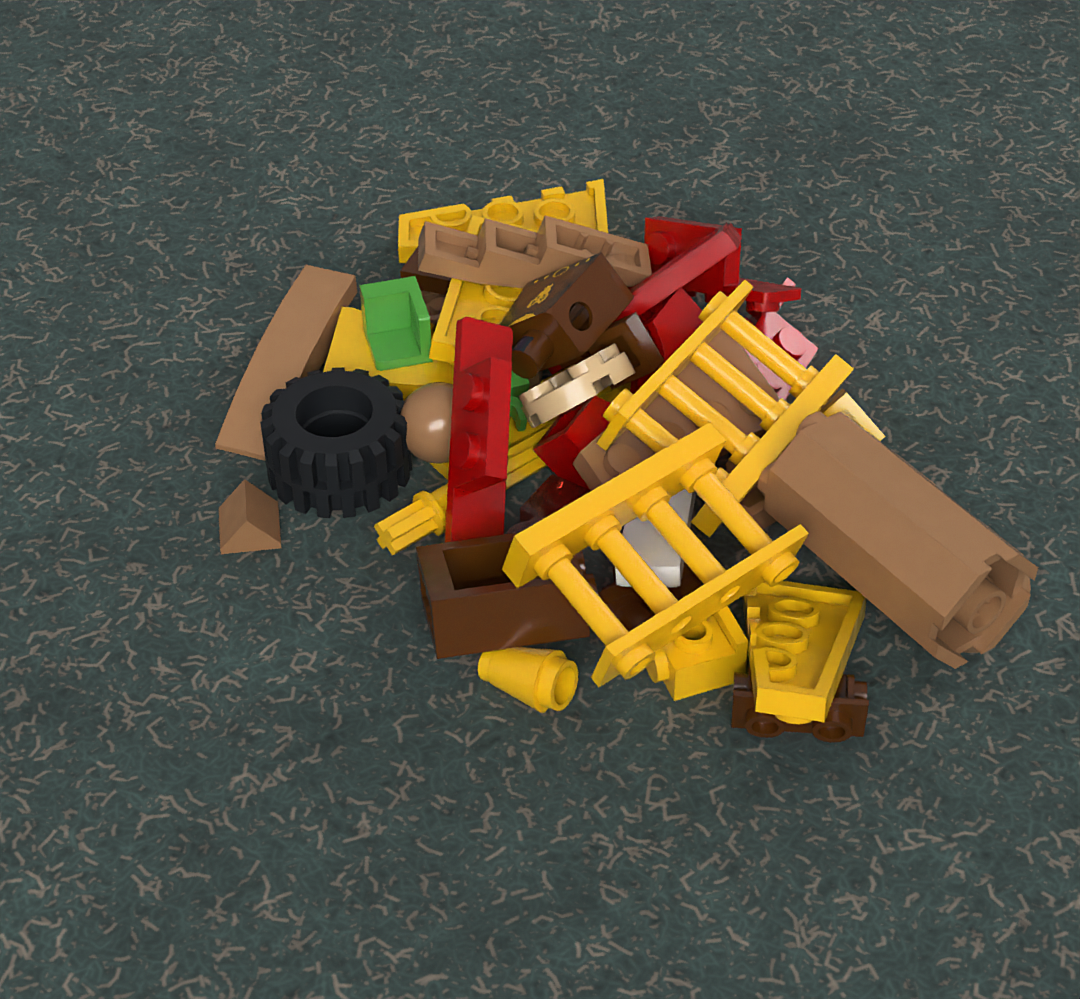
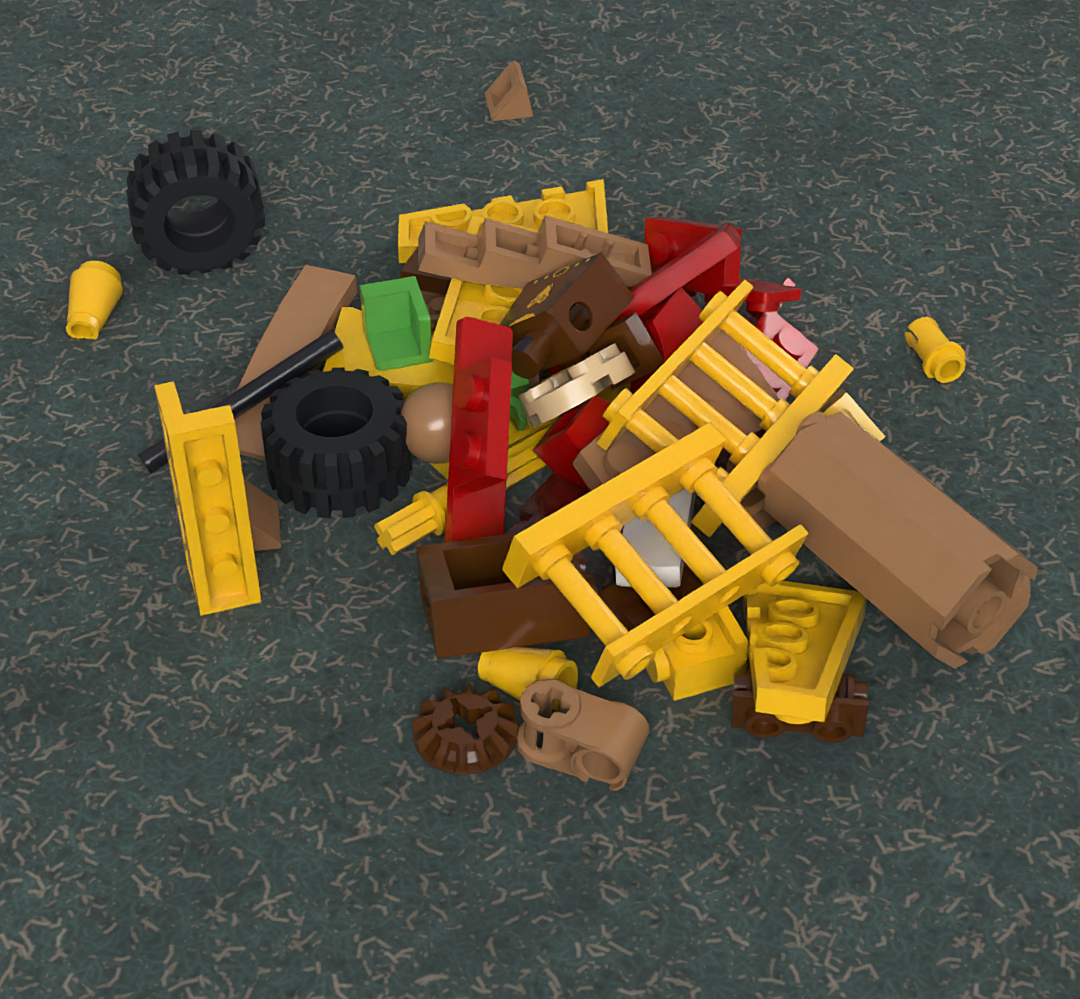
(92, 297): none -> yellow cone
(188, 169): none -> black tyre
(210, 502): none -> yellow fence
(260, 388): none -> black bar
(454, 749): none -> reddish brown gear
(509, 95): none -> medium nougat slope
(584, 737): none -> medium nougat piece
(940, 357): none -> yellow pin

